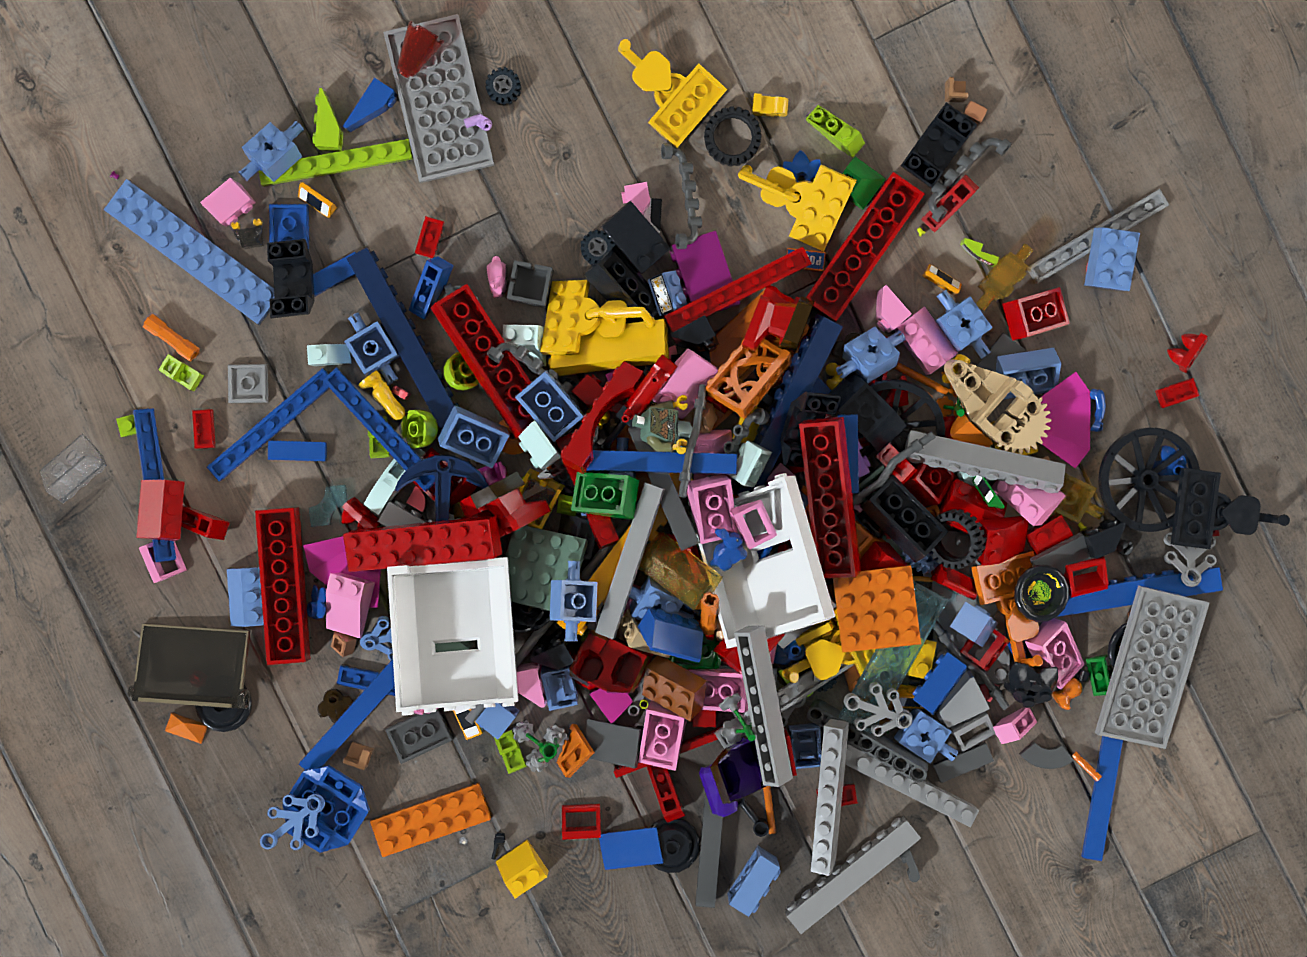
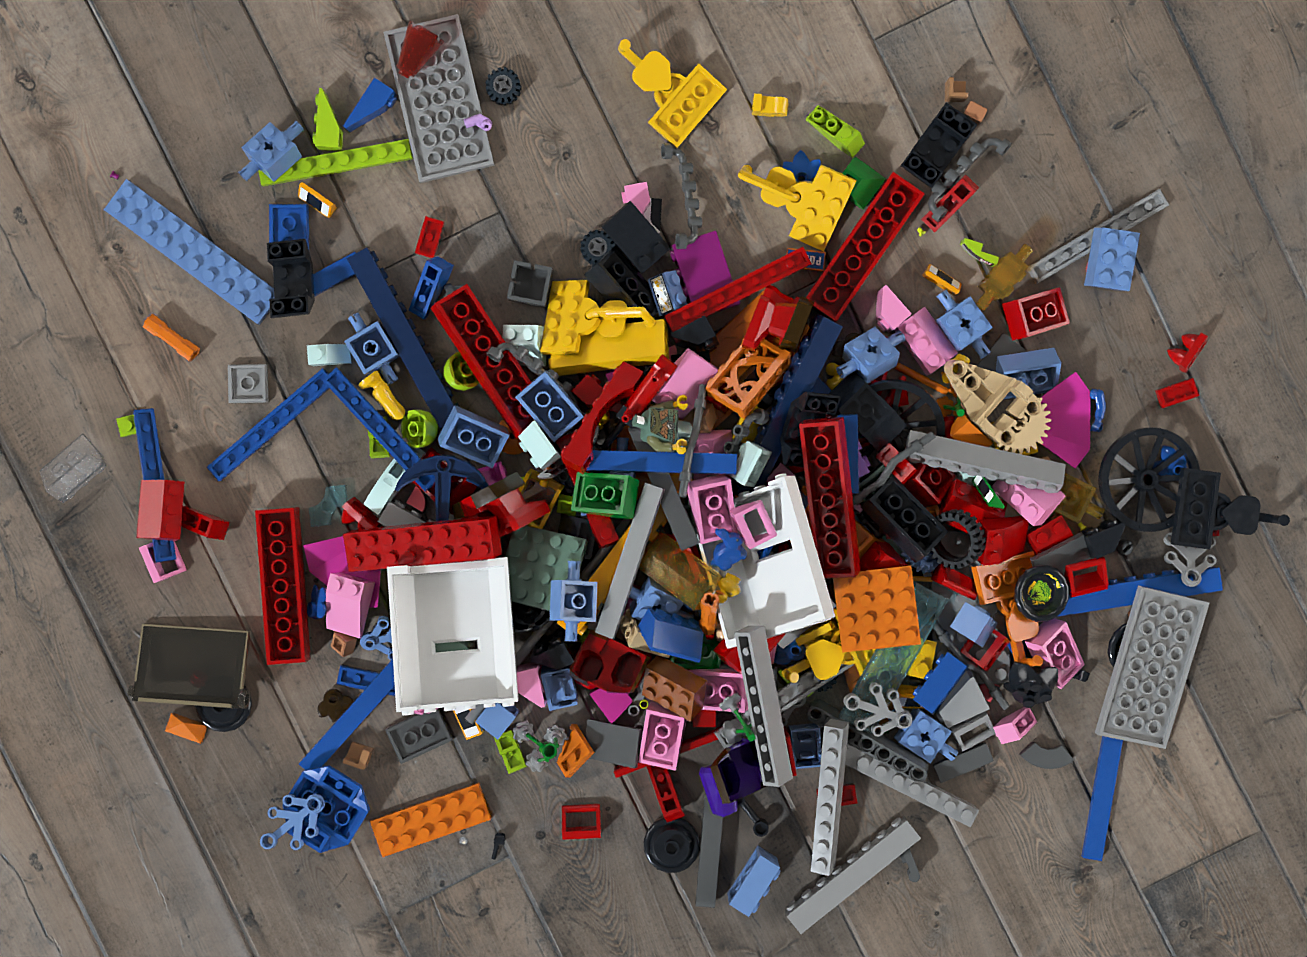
(181, 372): lime slope -> none
(203, 429): red plate -> none
(228, 202): bright pink slope -> none
(245, 596): medium blue slope -> none
(250, 236): clear smoke piece -> none
(297, 450): blue tile -> none
(400, 392): coral tile -> none
(497, 277): bright pink animal -> none
(521, 869): yellow slope -> none
(630, 848): blue window -> none
(728, 587): none -> yellow animal
(746, 117): black tyre -> none
(769, 809): orange bar -> none
(1068, 692): orange animal -> none
(1086, 766): orange wheel -> none
(1100, 673): green slope -> none

